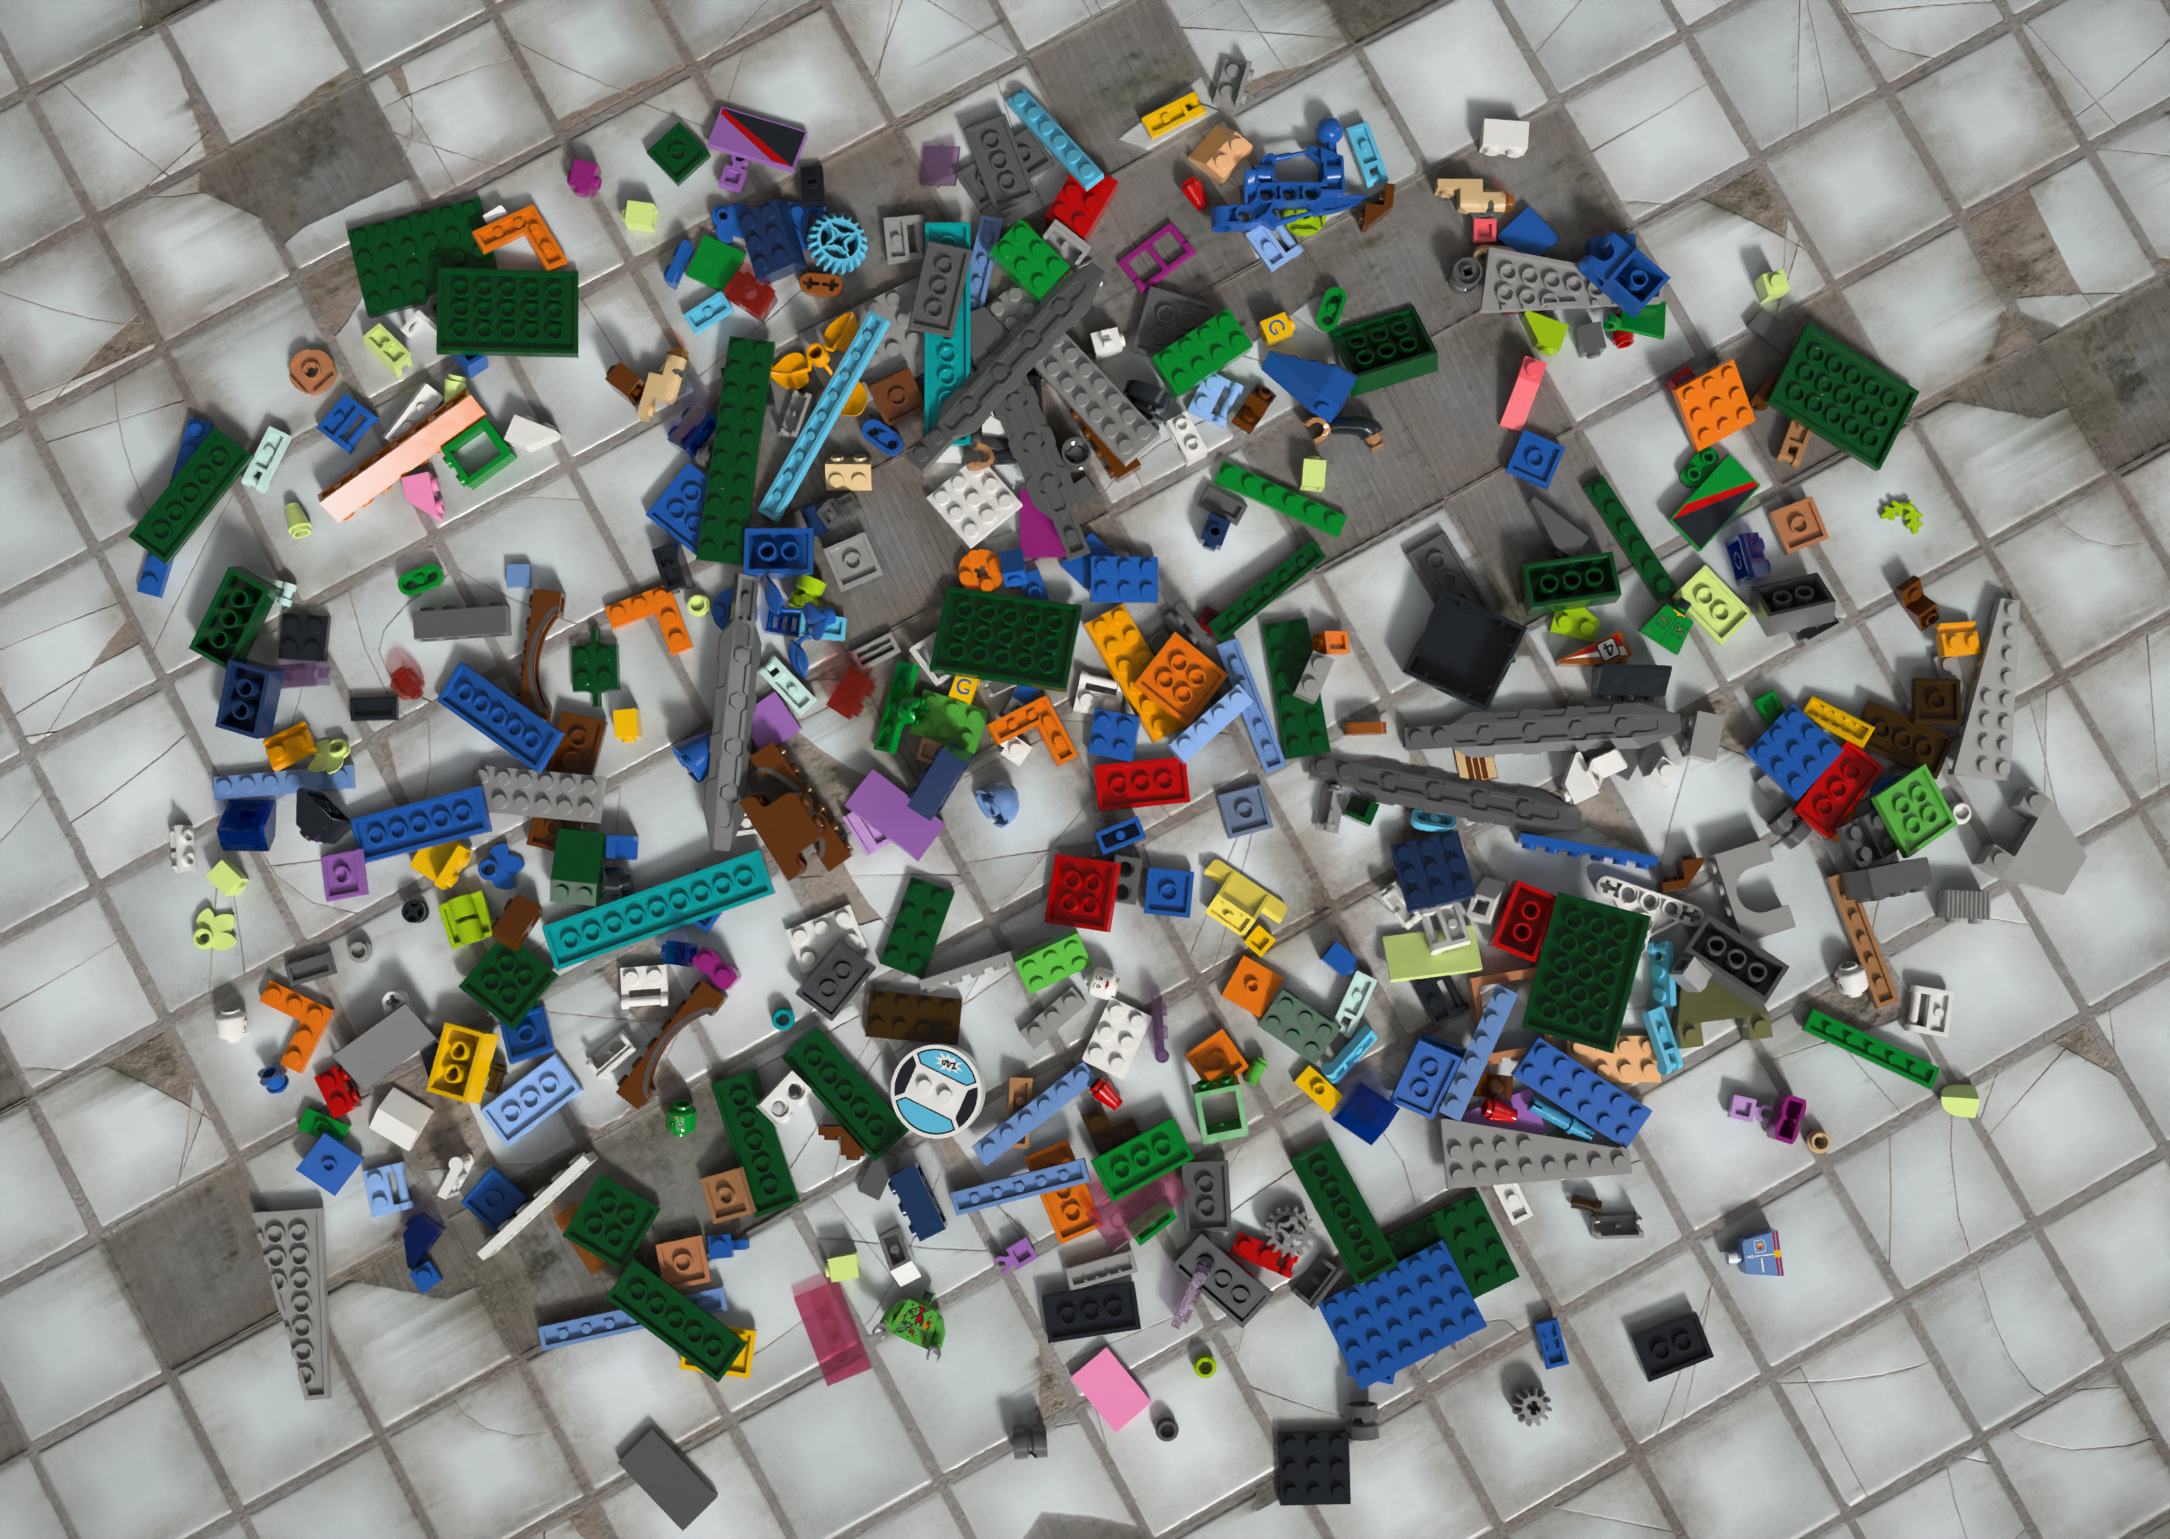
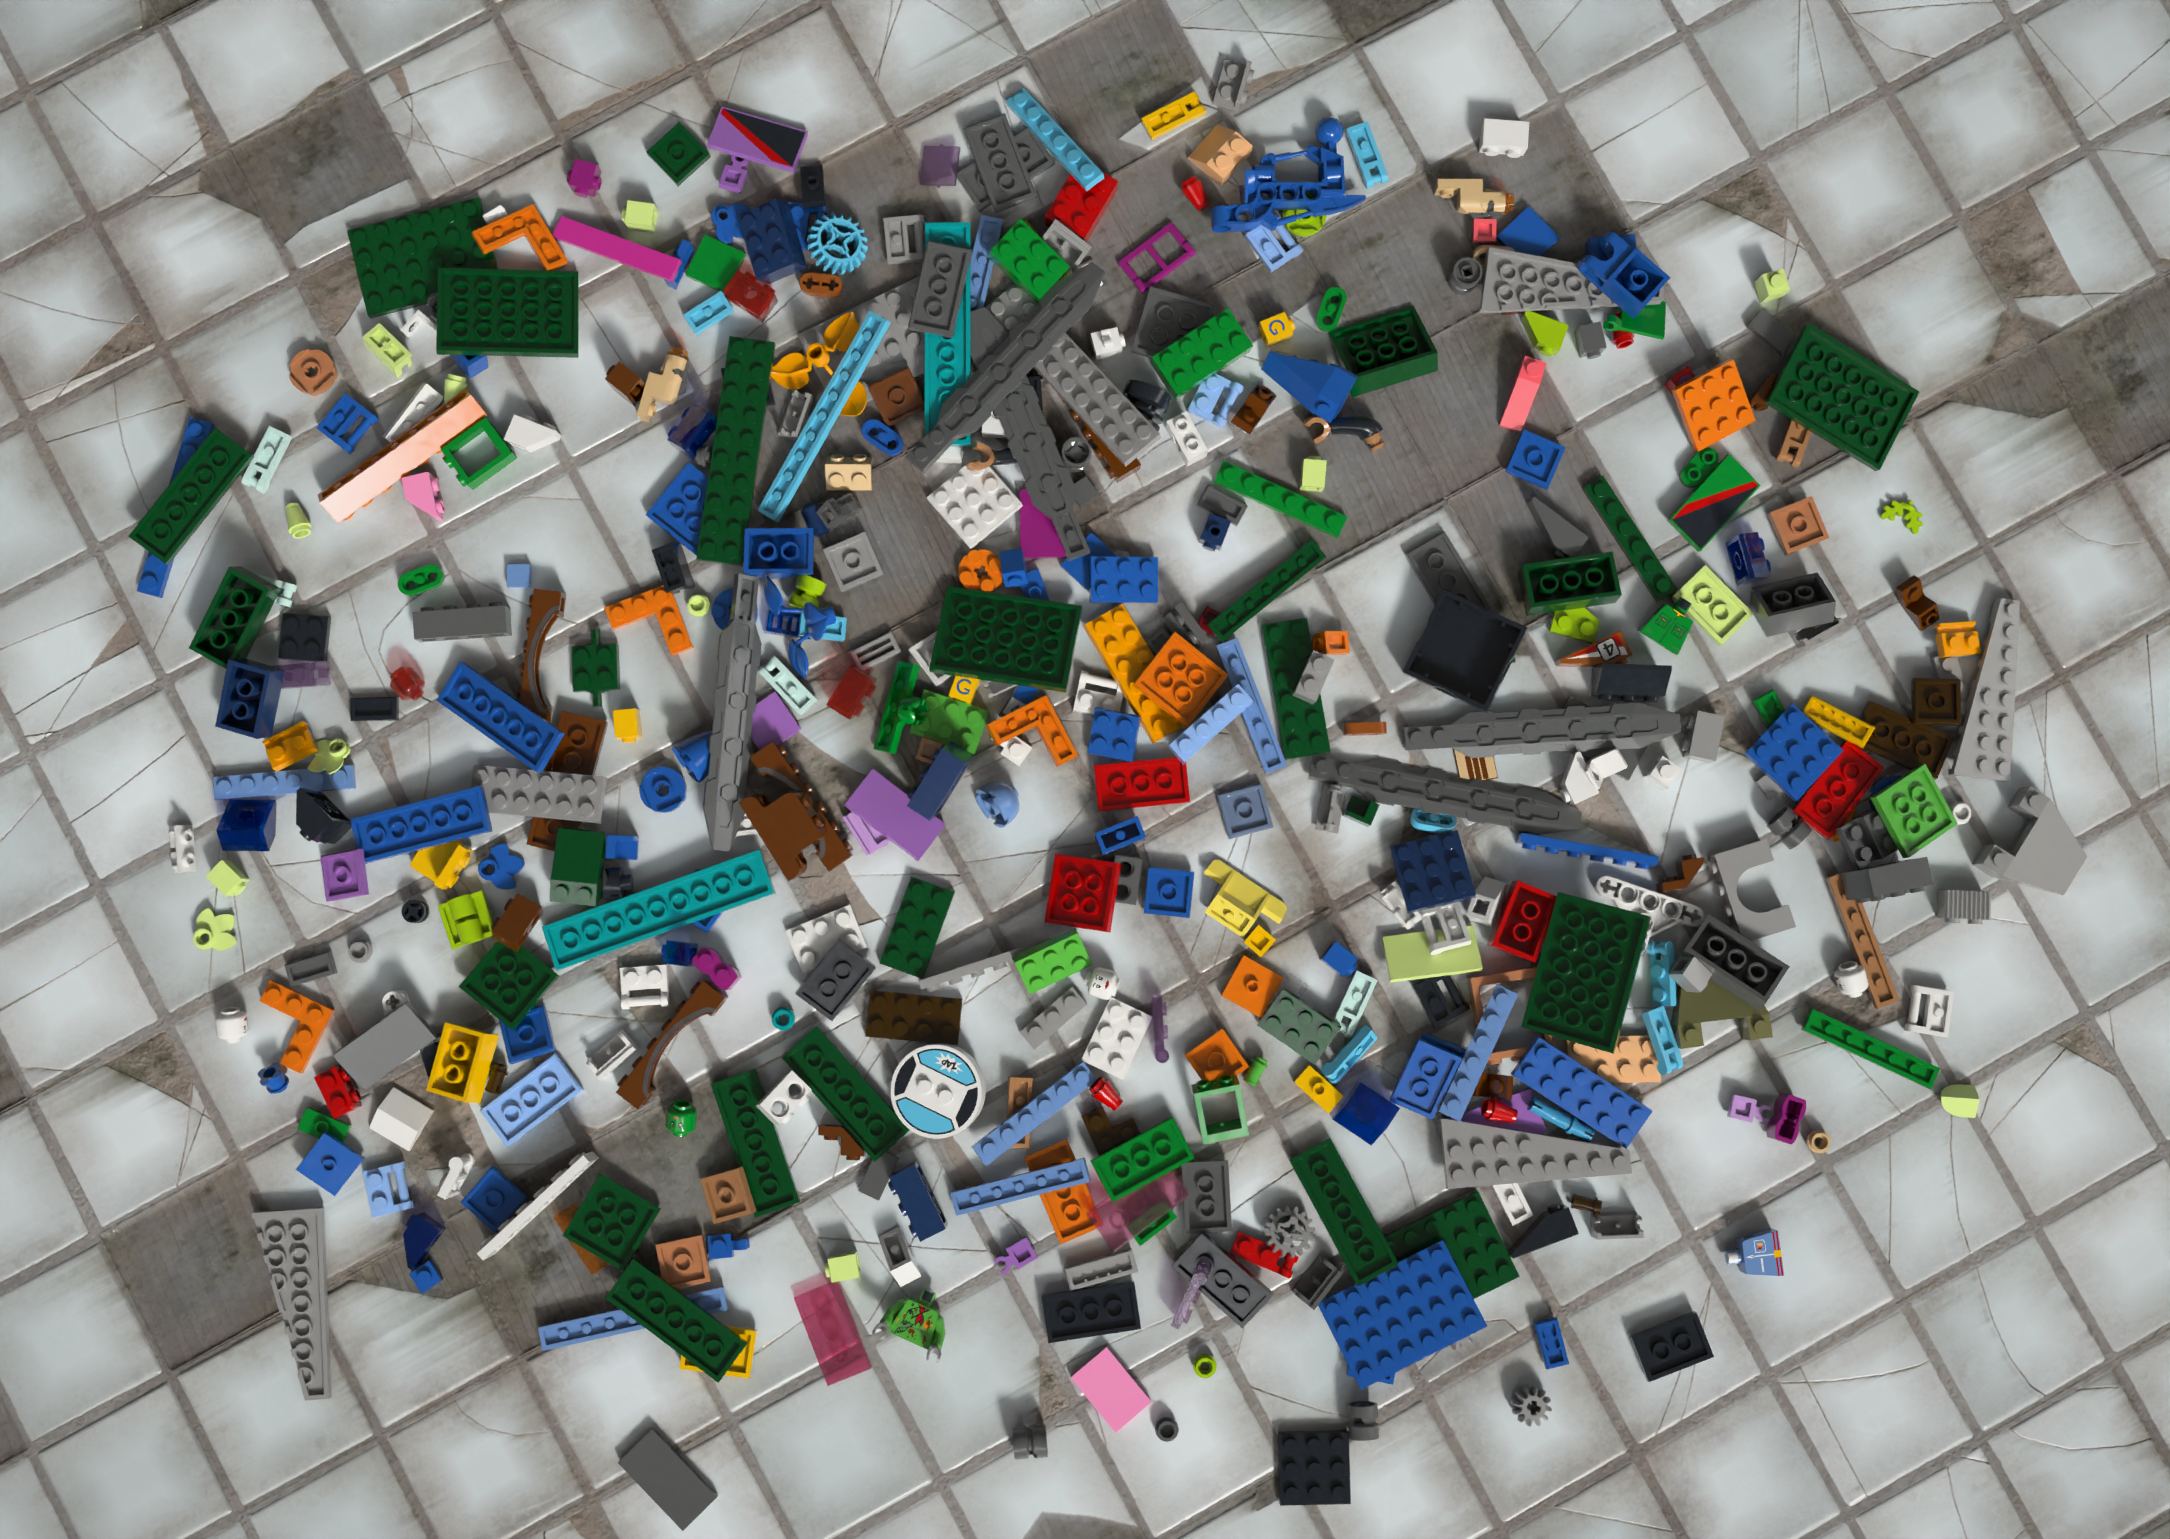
(616, 249): none -> dark pink tile
(651, 783): none -> blue plate
(1375, 212): reddish brown slope -> none
(1546, 1230): none -> black slope

